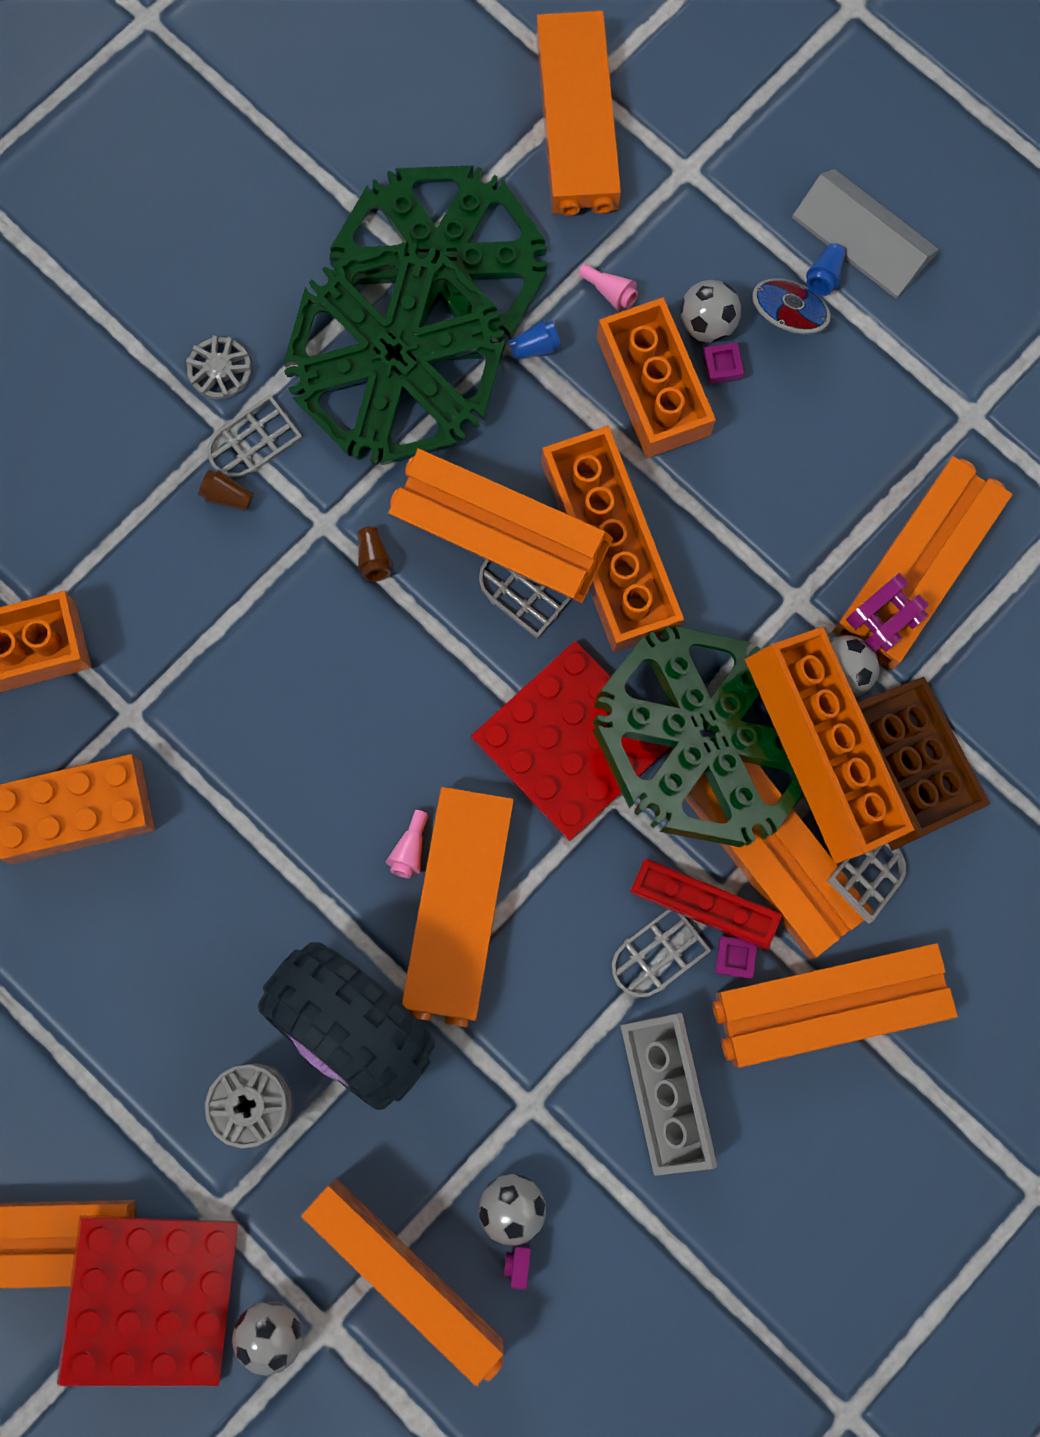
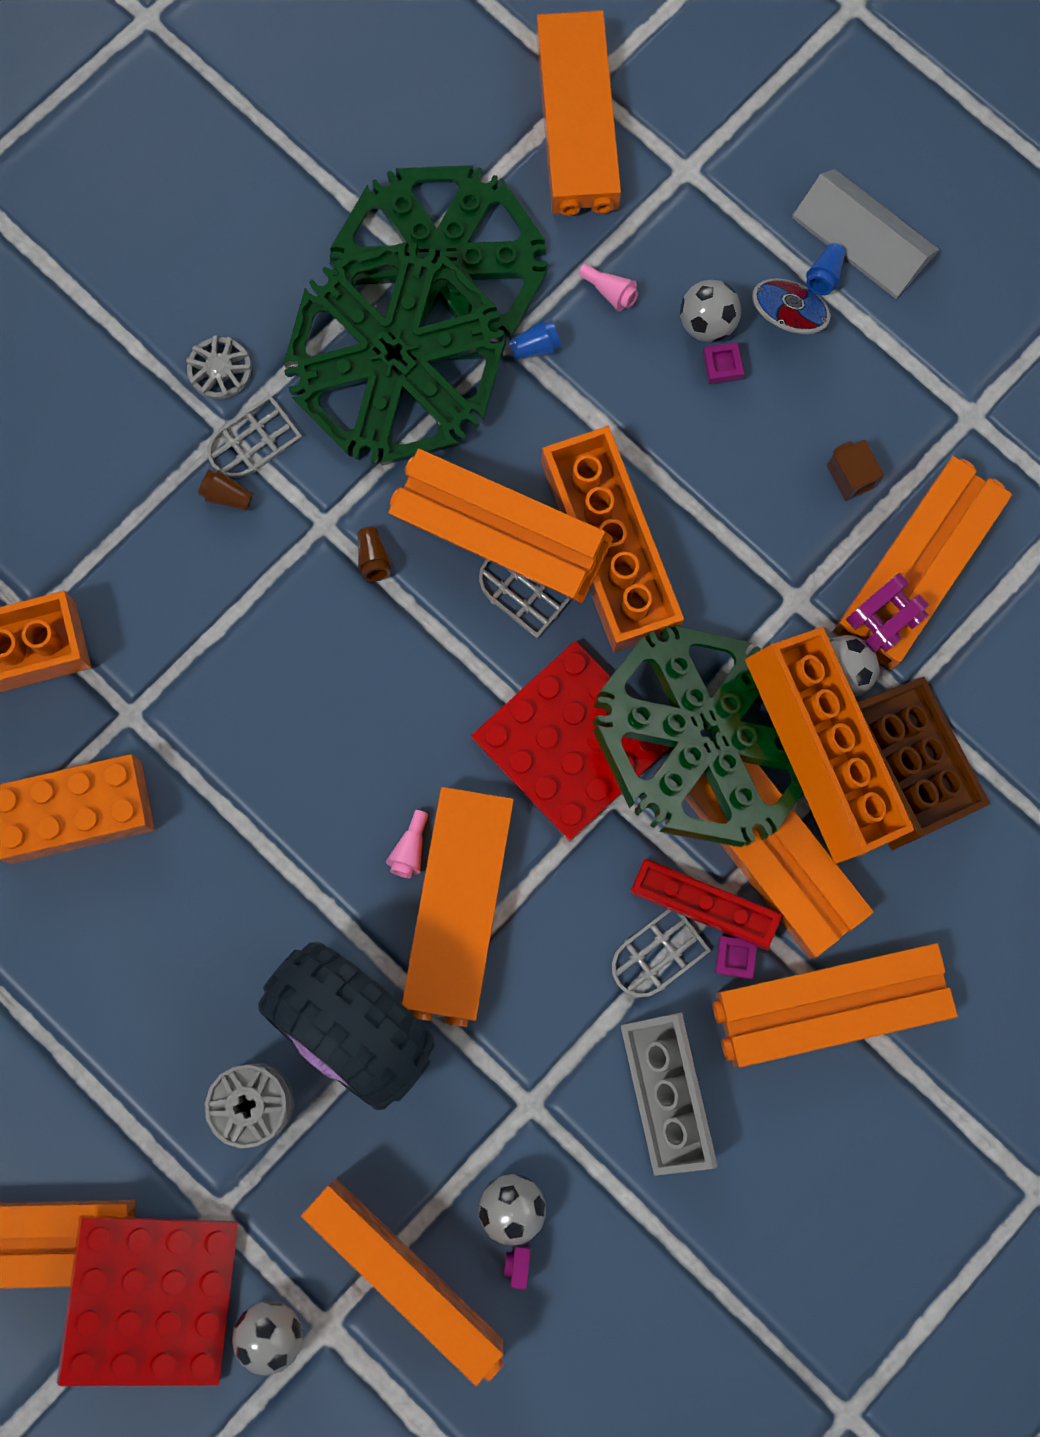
(655, 377): orange brick -> none
(854, 469): none -> reddish brown brick
(871, 887): light grey window -> none

